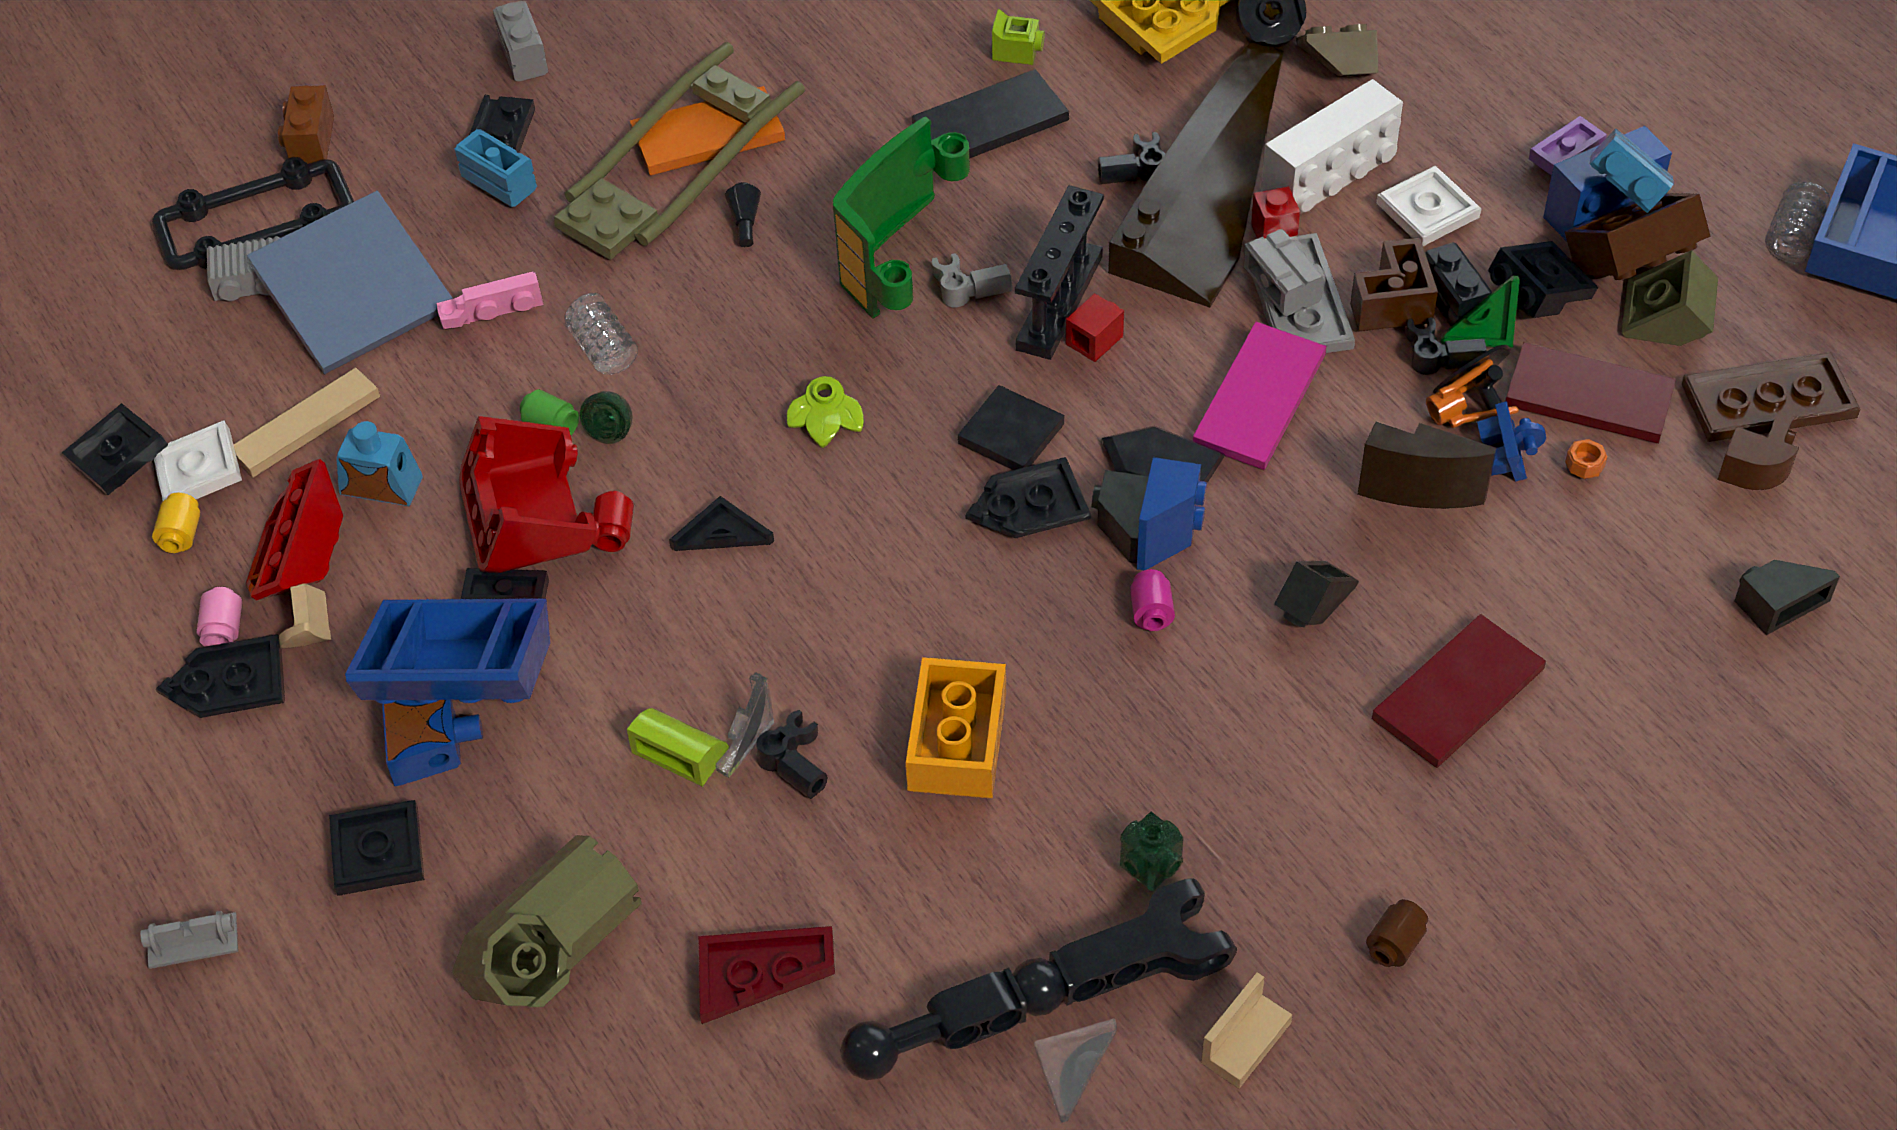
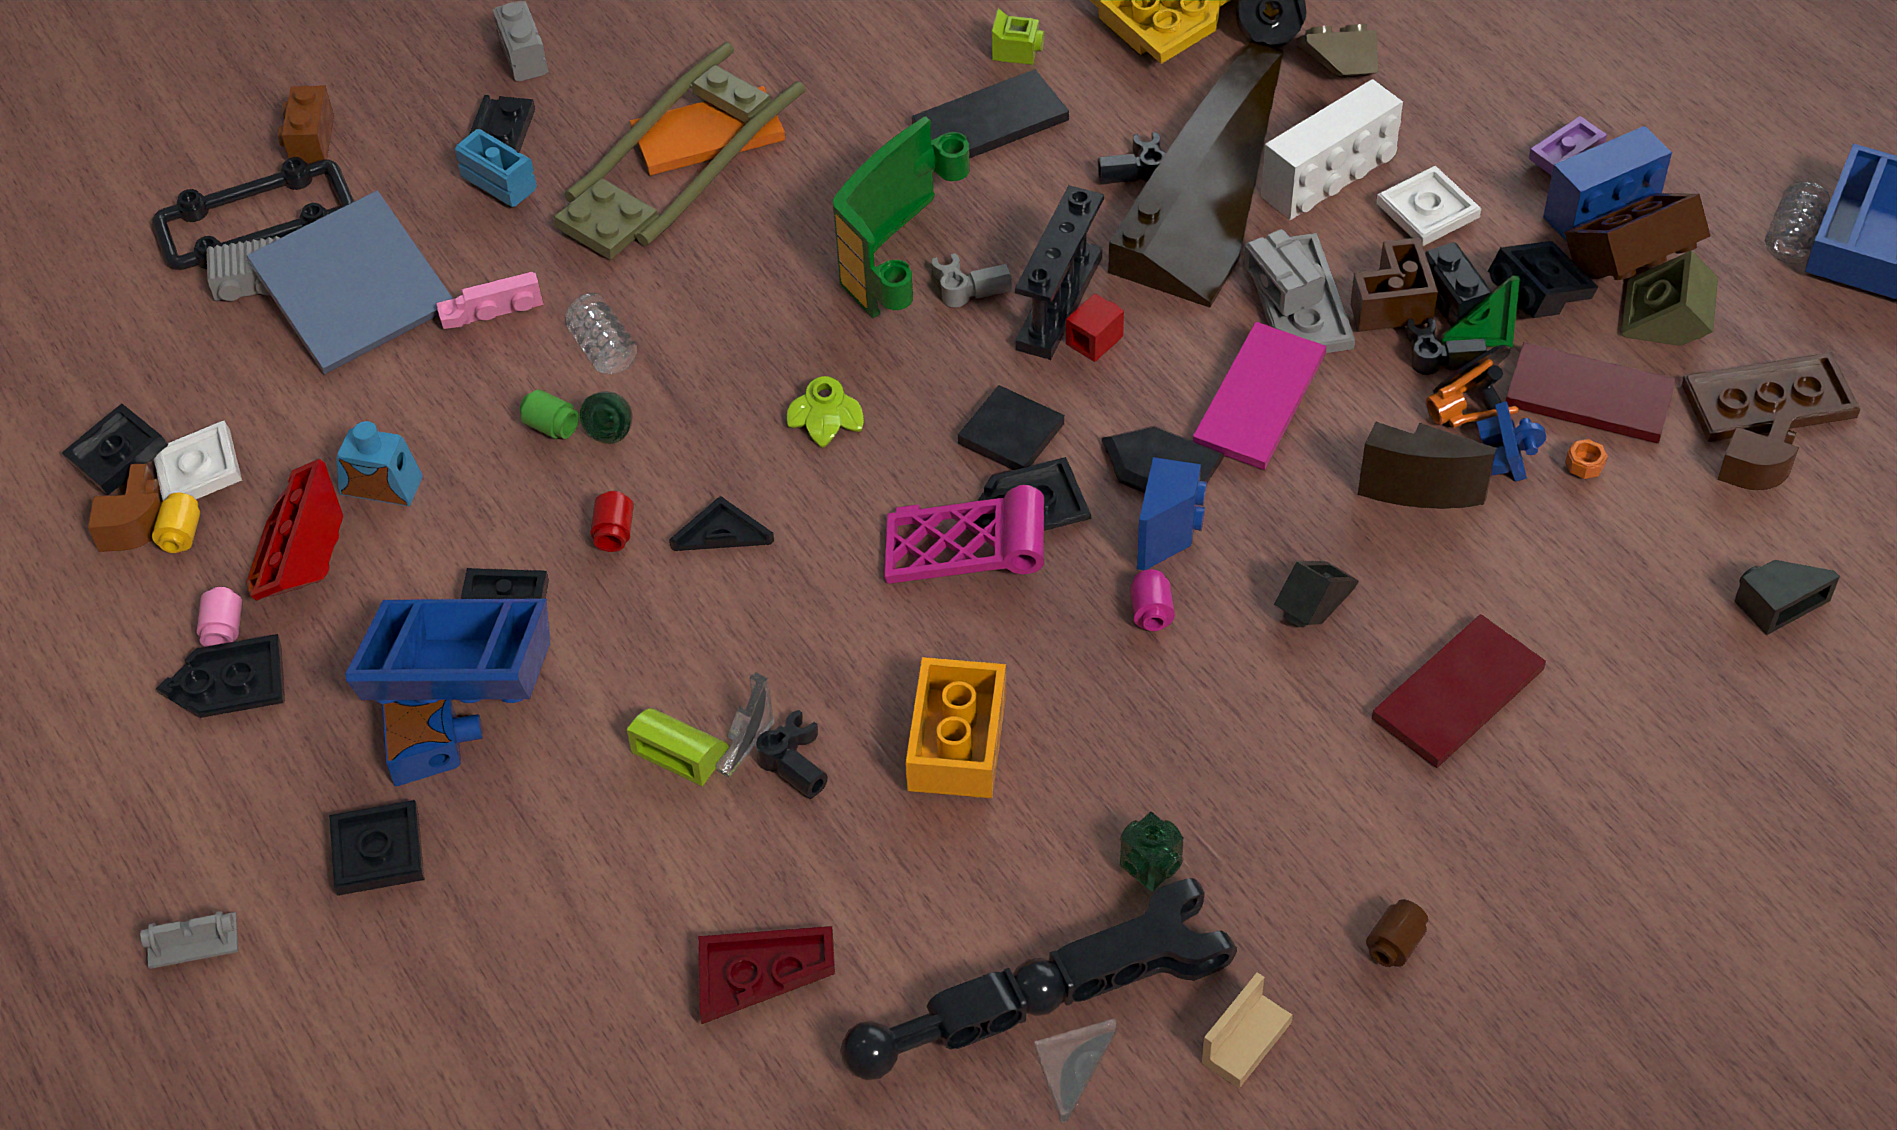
(126, 519): none -> dark orange brick
(305, 422): tan tile -> none
(309, 618): tan tile -> none
(521, 495): red windscreen -> none
(546, 927): olive brick -> none
(743, 204): black cone -> none
(1016, 528): none -> dark pink piece
(1119, 509): pearl dark grey slope -> none
(1275, 211): red brick -> none
(1631, 170): dark azure brick -> none

